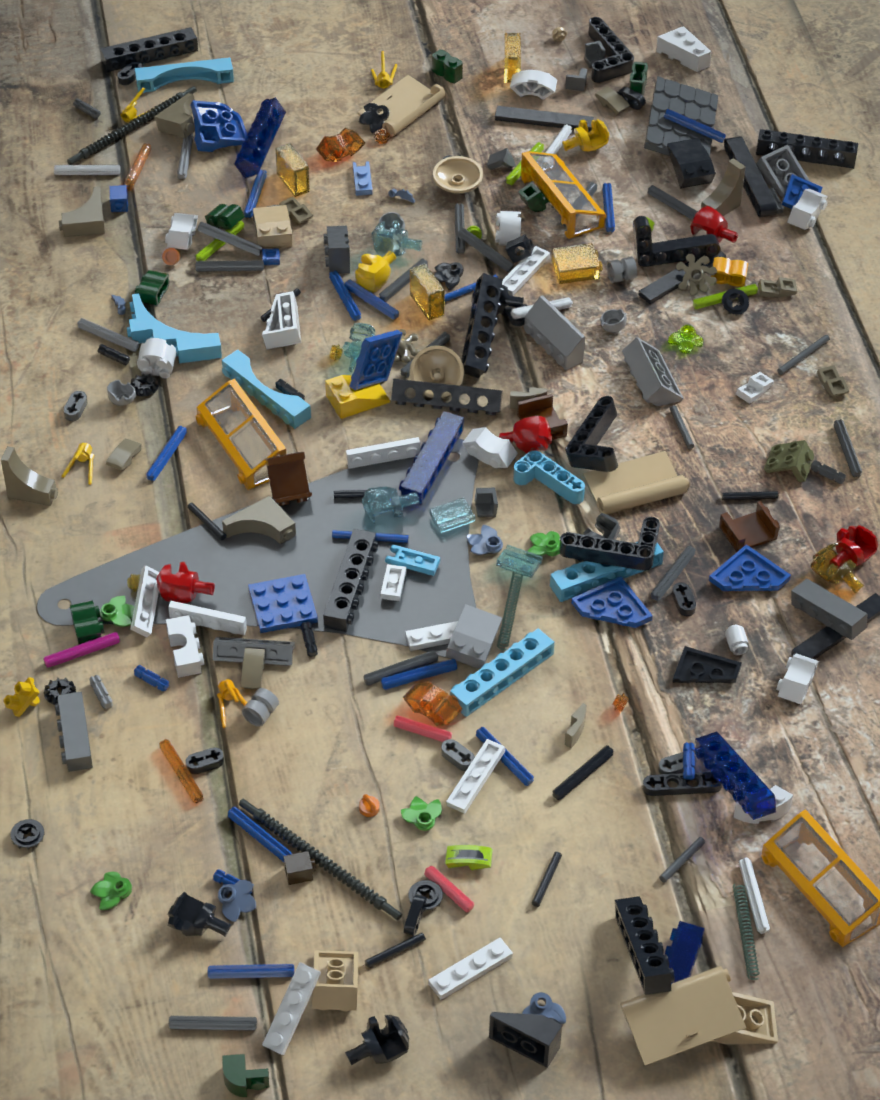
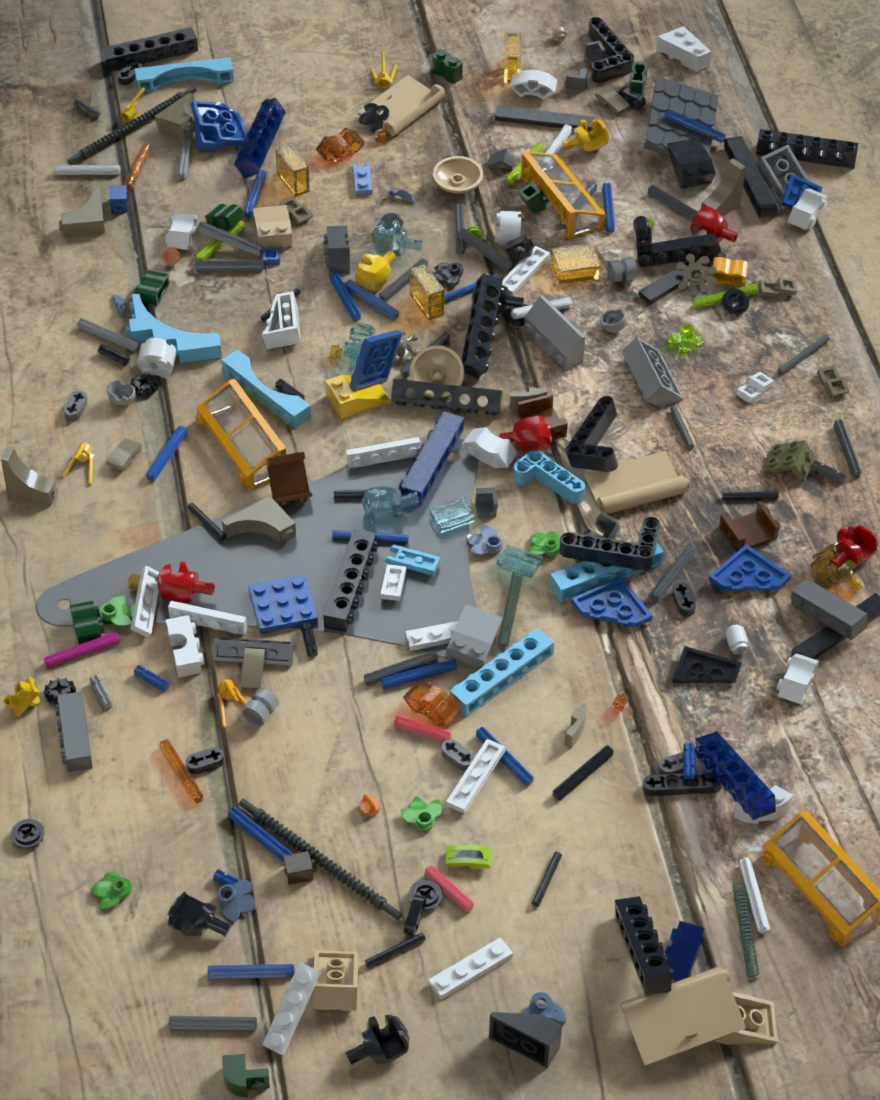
(688, 853): dark grey bar -> none

